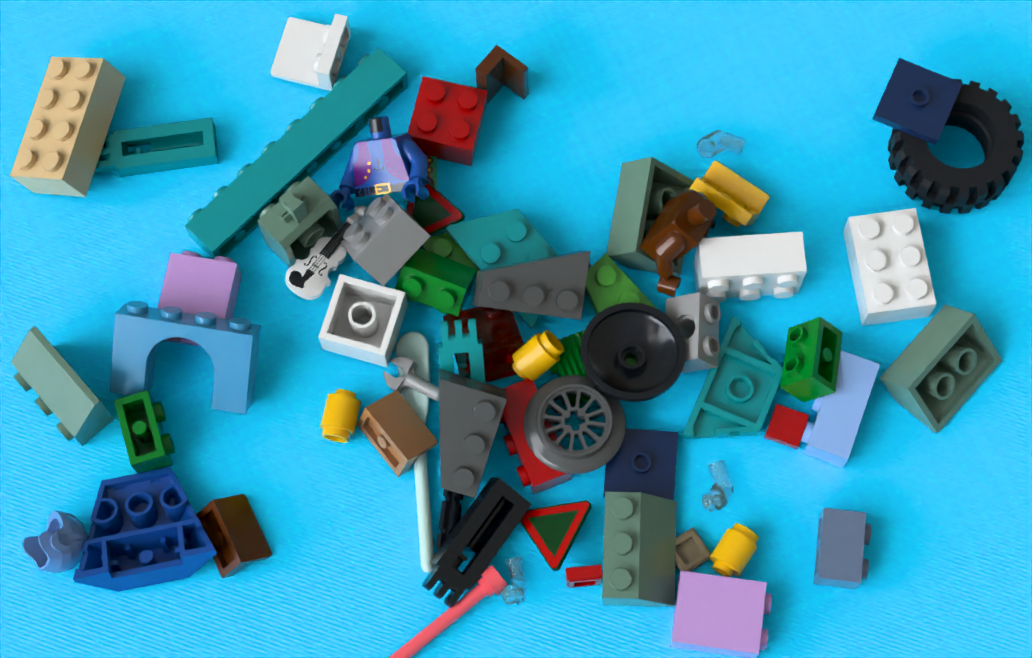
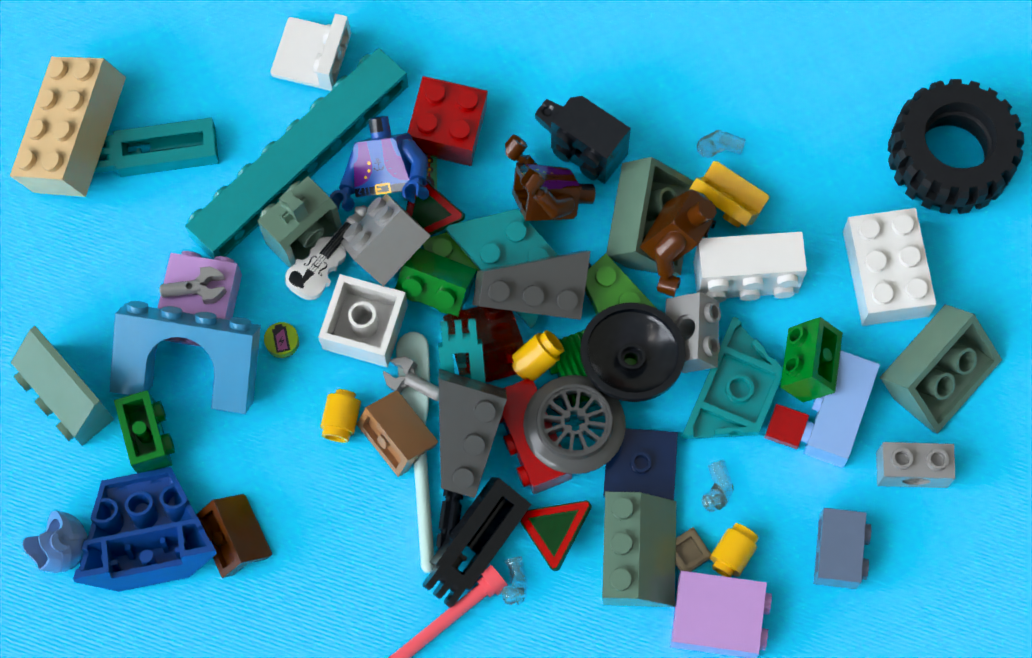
(197, 286): none -> light grey bar
(281, 340): none -> lime tile
(502, 69): panel -> none
(545, 190): none -> reddish brown torso
(583, 576): red tile -> none
(585, 136): none -> black hinge
(915, 465): none -> light grey brick
(917, 101): dark blue plate -> none

